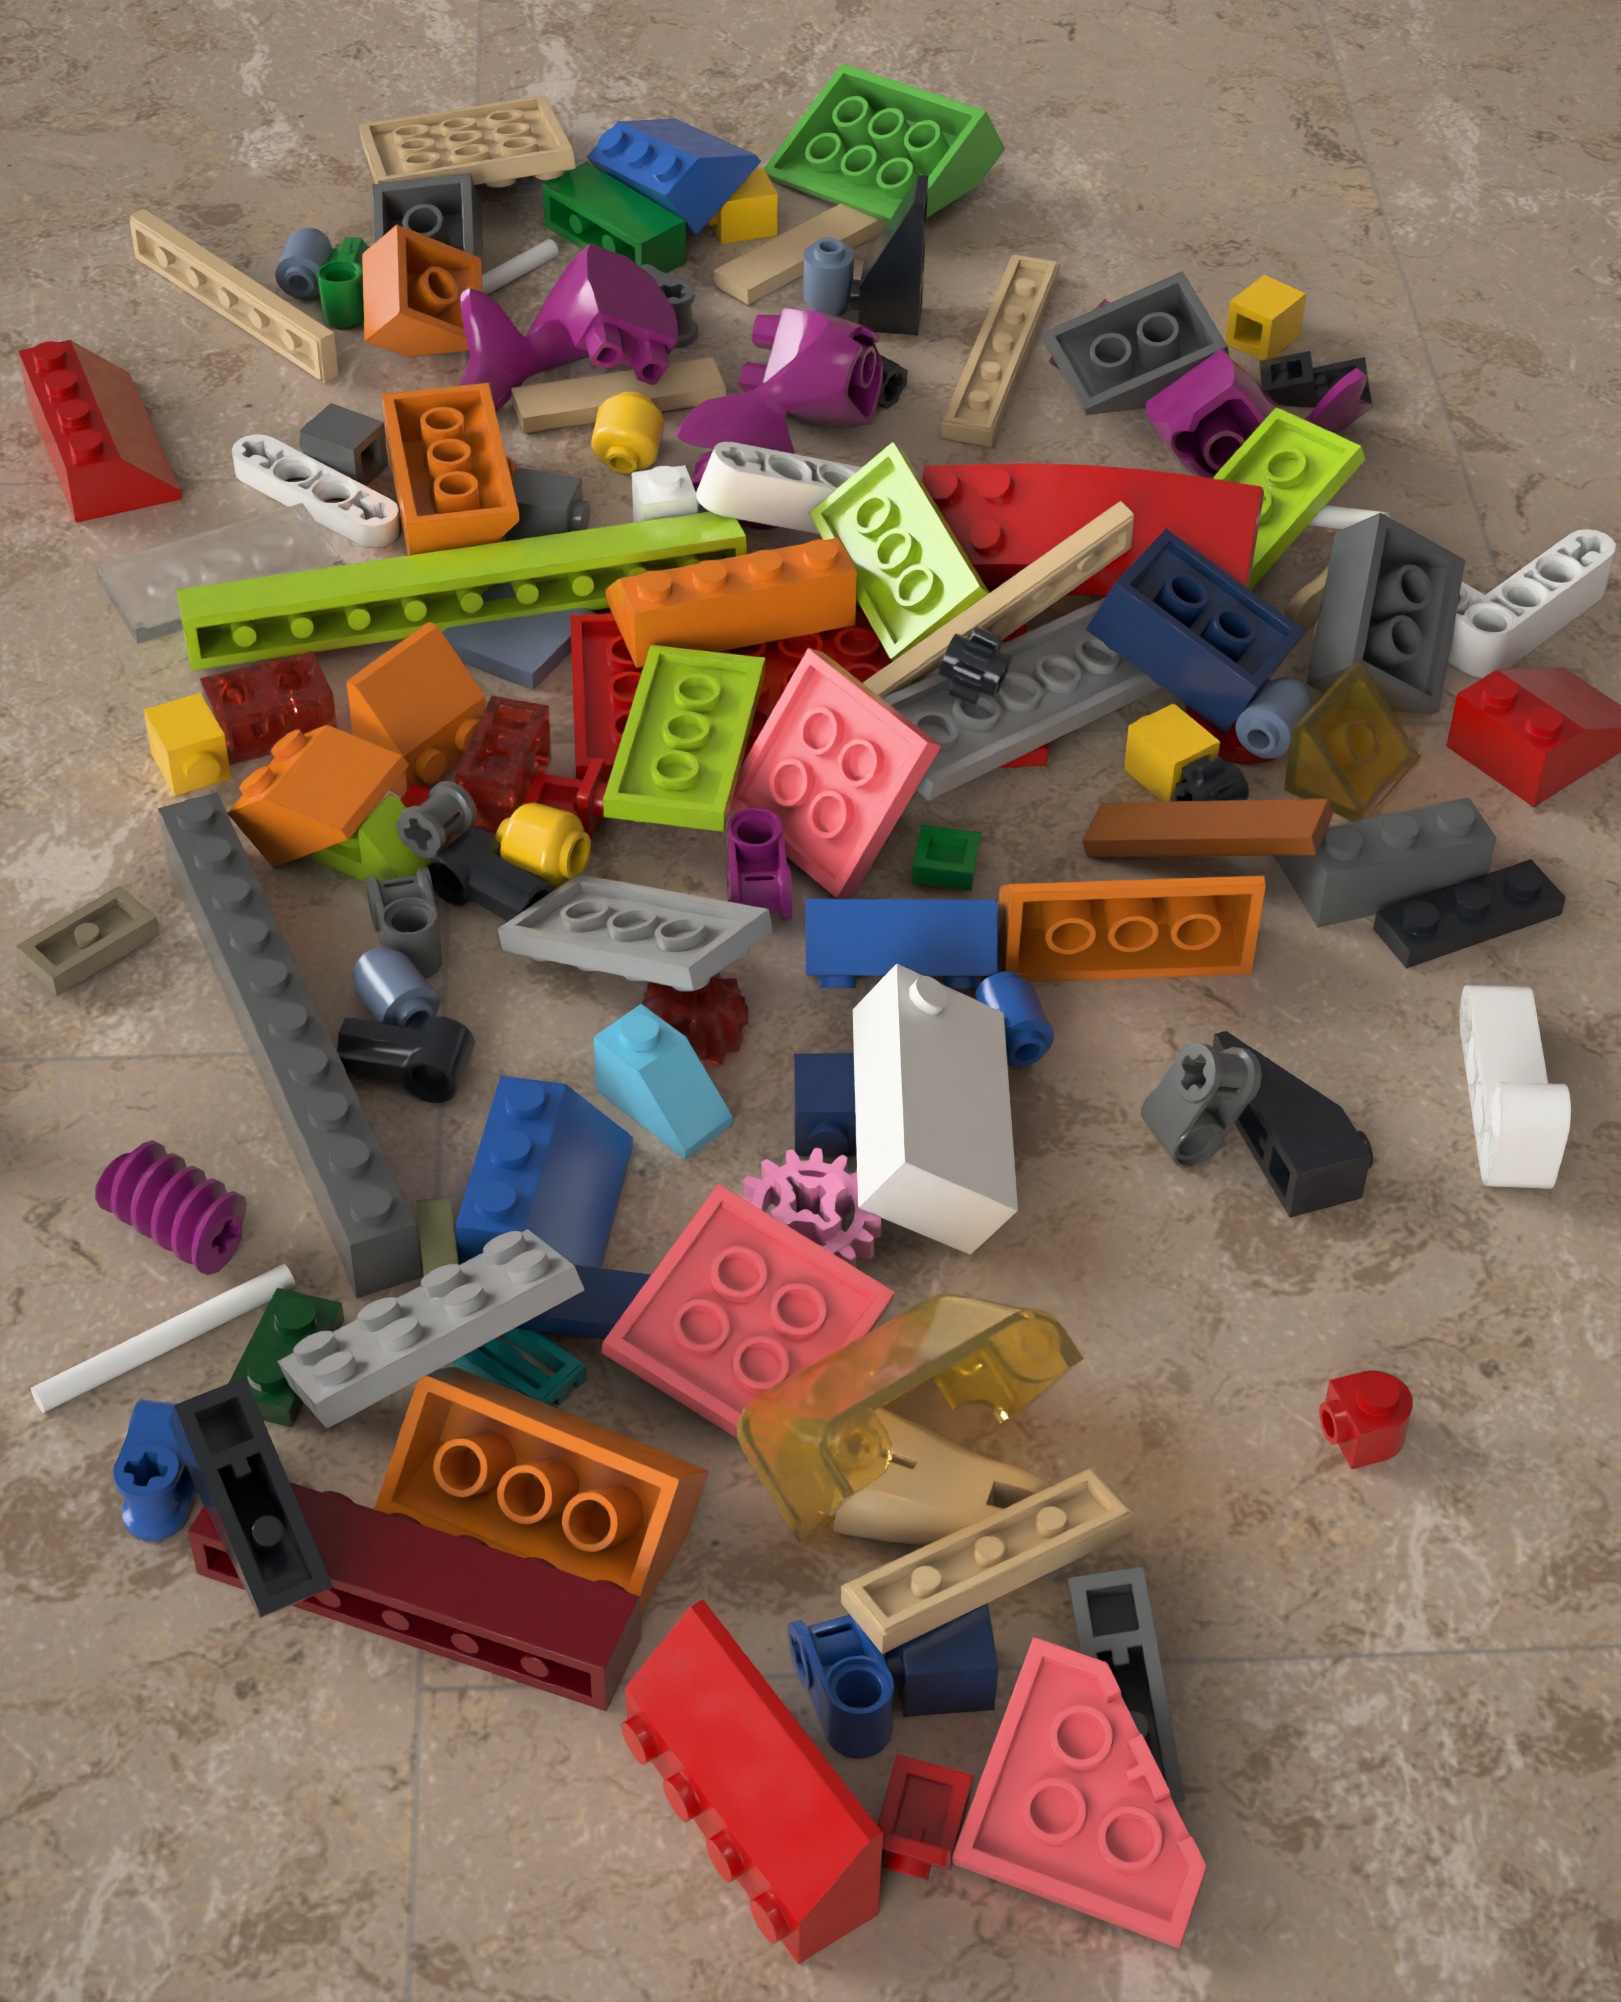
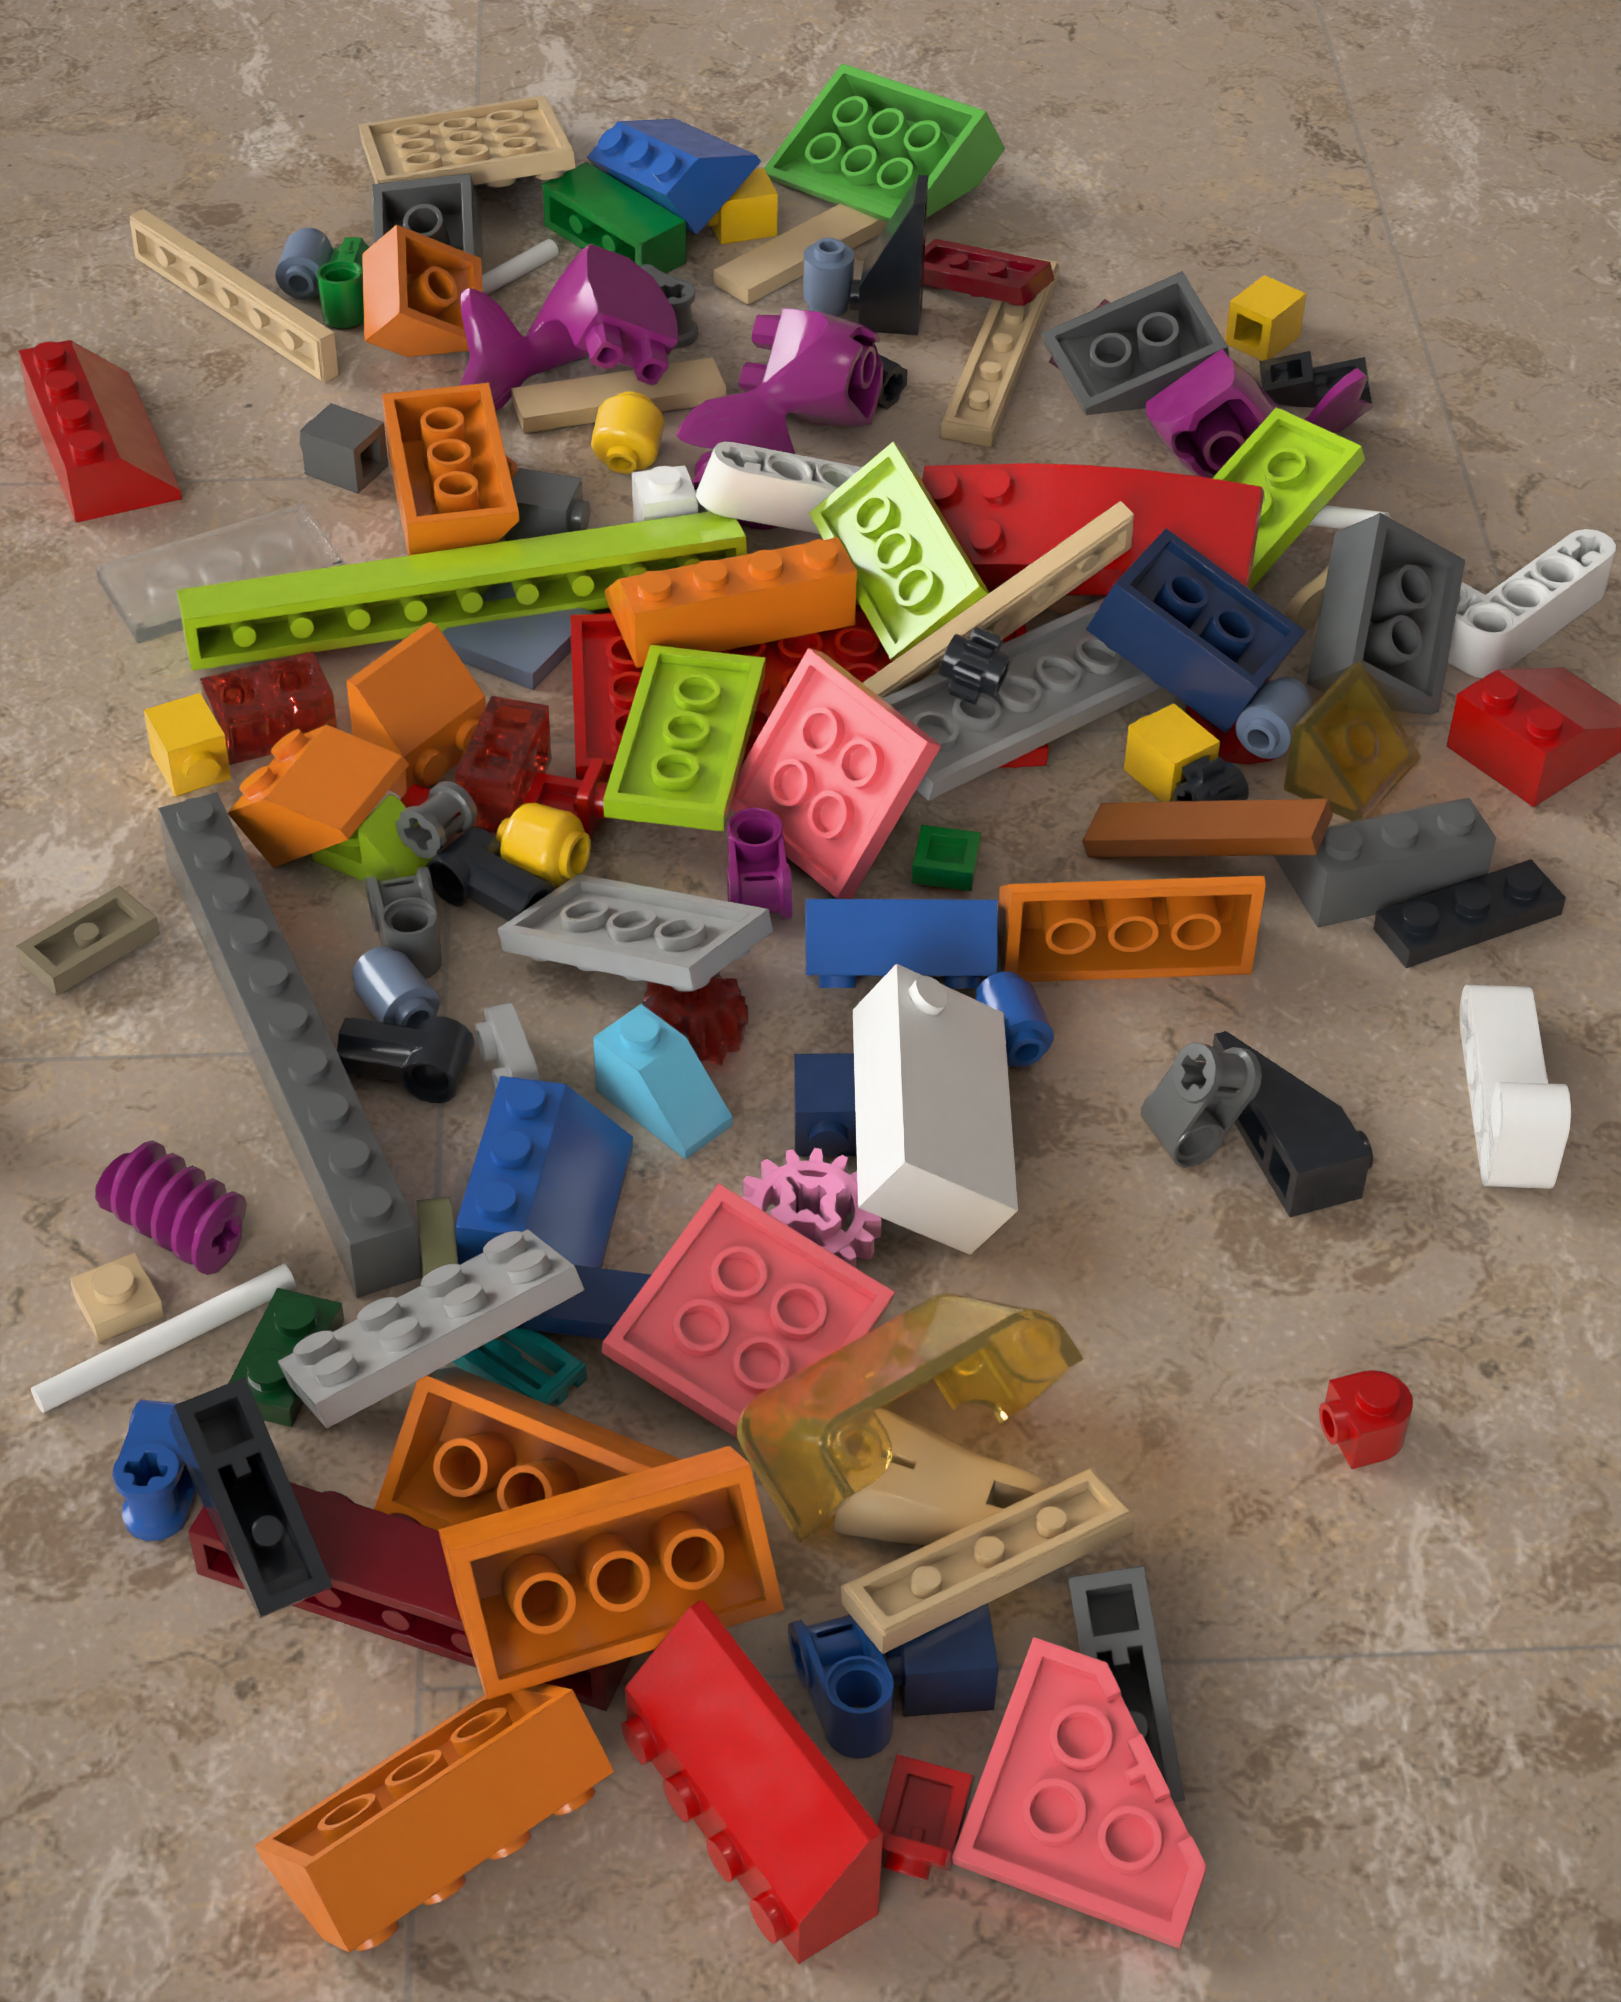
(116, 1297): none -> tan plate
(364, 515): white beam -> none
(436, 1813): none -> orange slope
(505, 1042): none -> light grey plate
(609, 1569): none -> orange slope
(985, 272): none -> dark red plate

